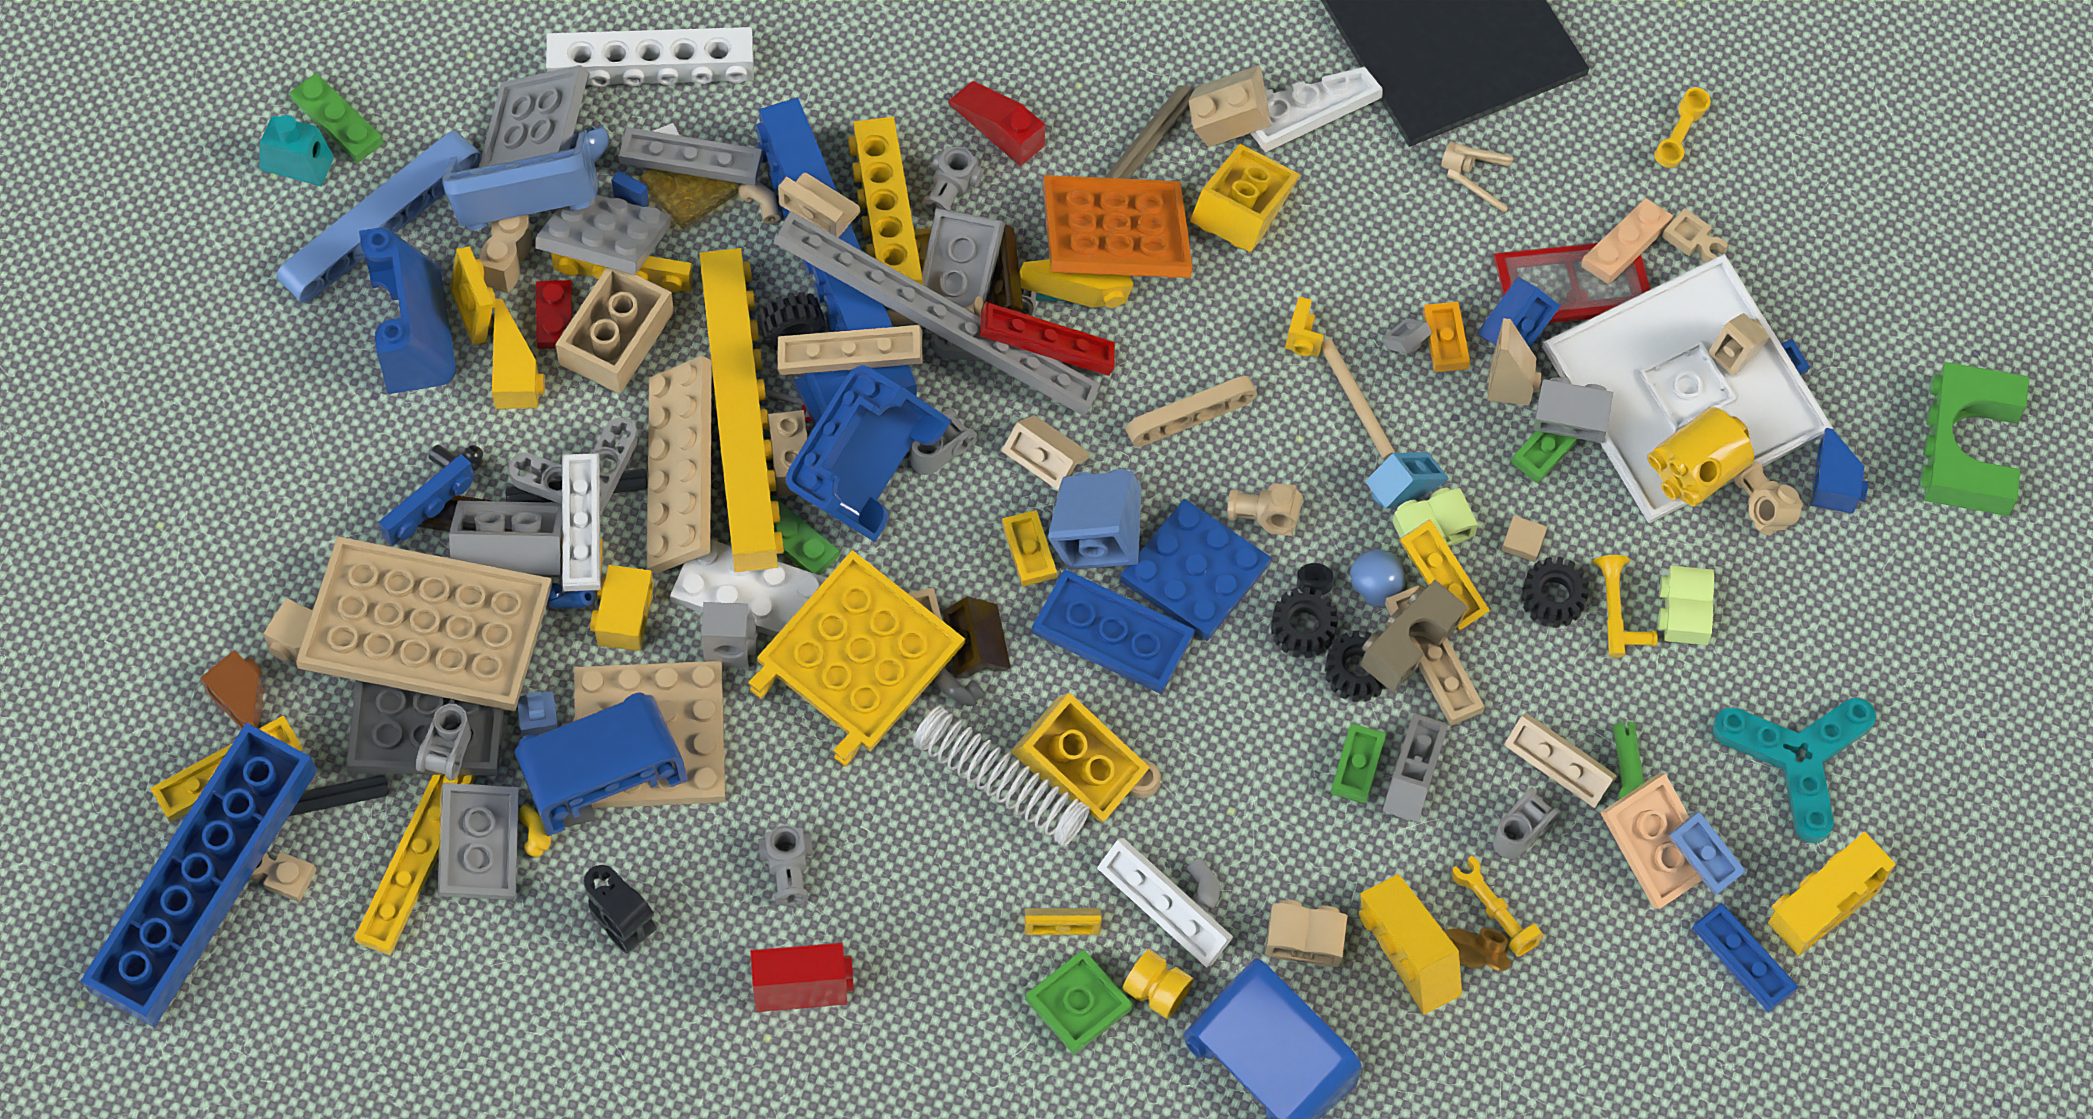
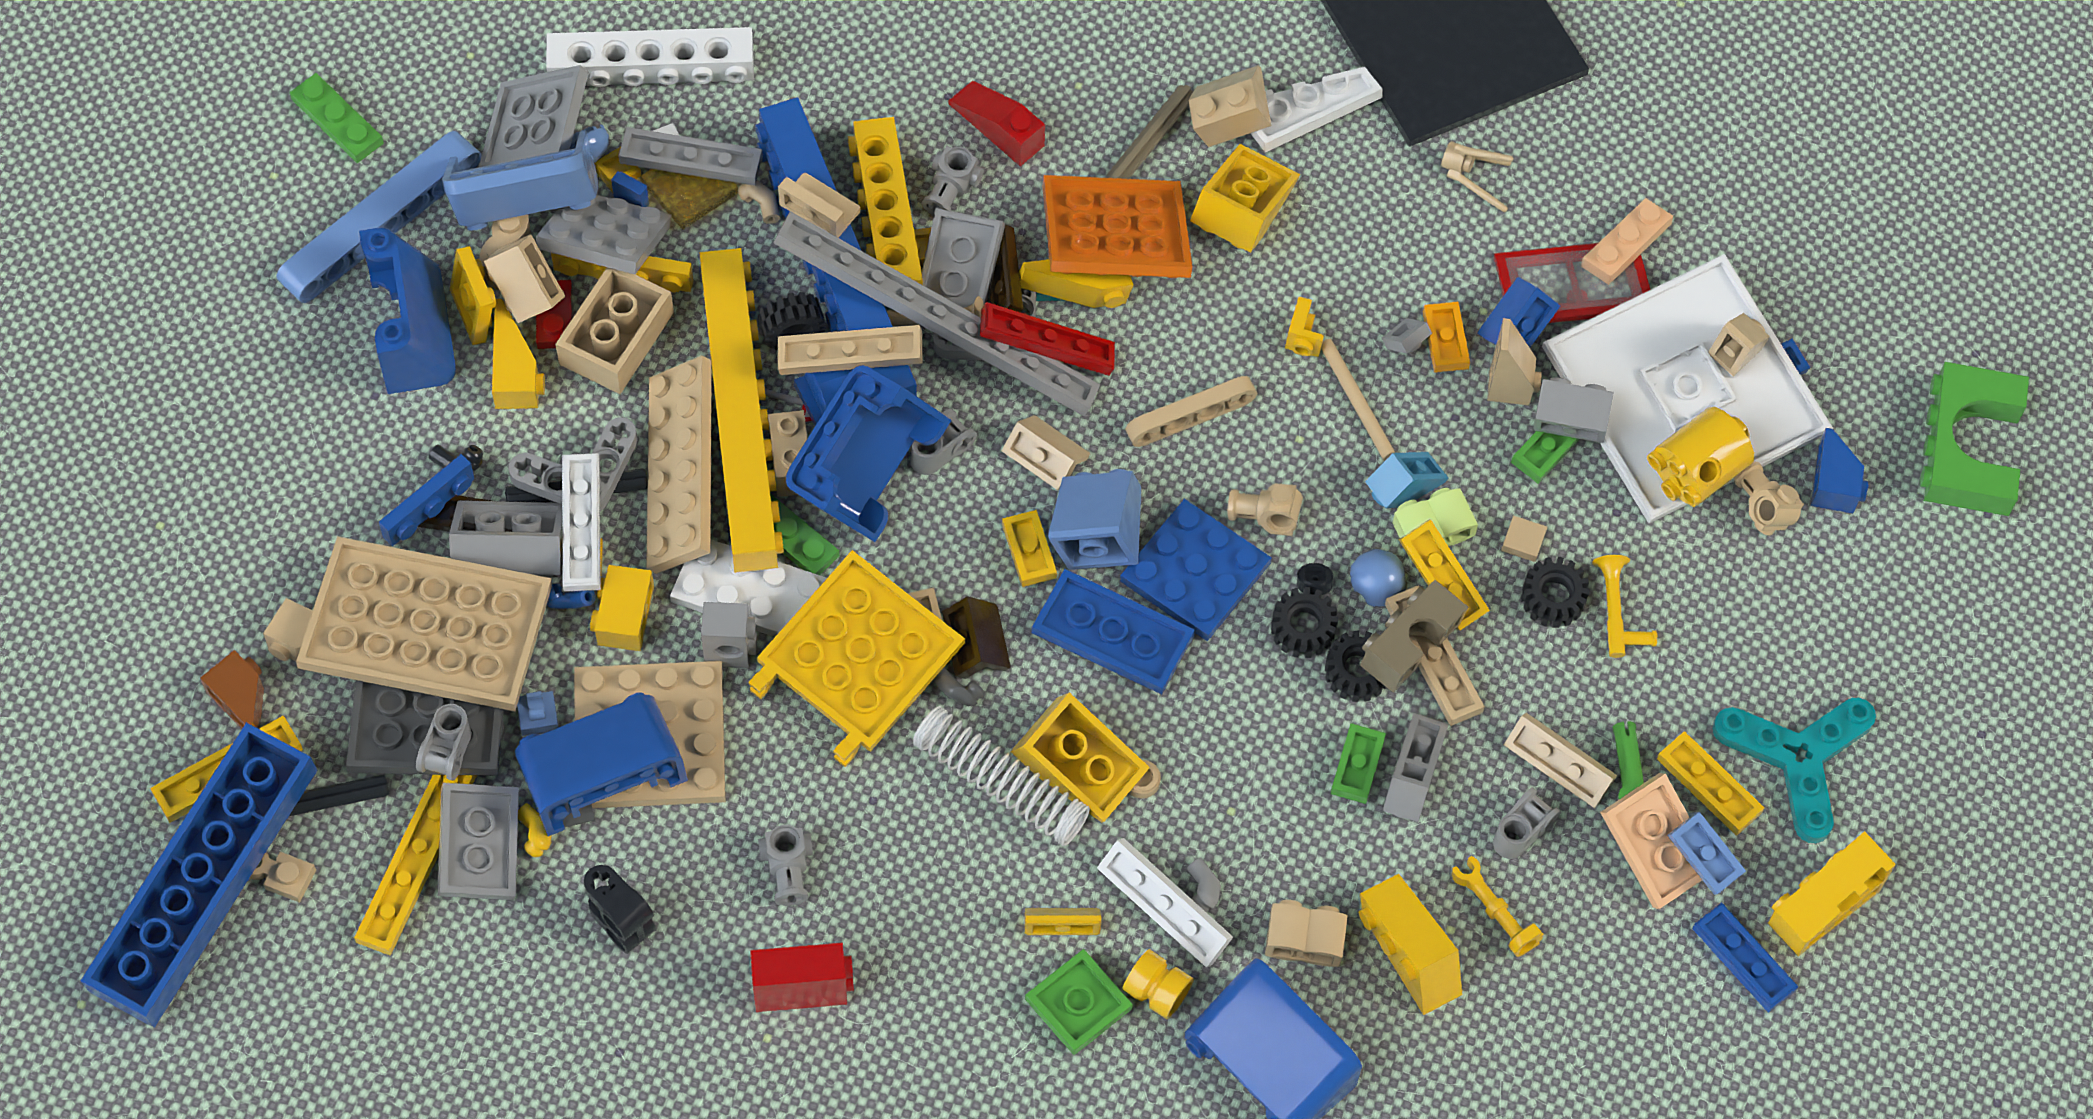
(294, 150): teal torso -> none
(524, 278): none -> tan brick
(609, 165): none -> yellow tile
(1481, 949): pearl gold plate -> none
(1687, 605): yellowish green brick -> none
(1691, 108): yellow bar -> none
(1691, 234): tan plate -> none
(1710, 783): none -> yellow plate

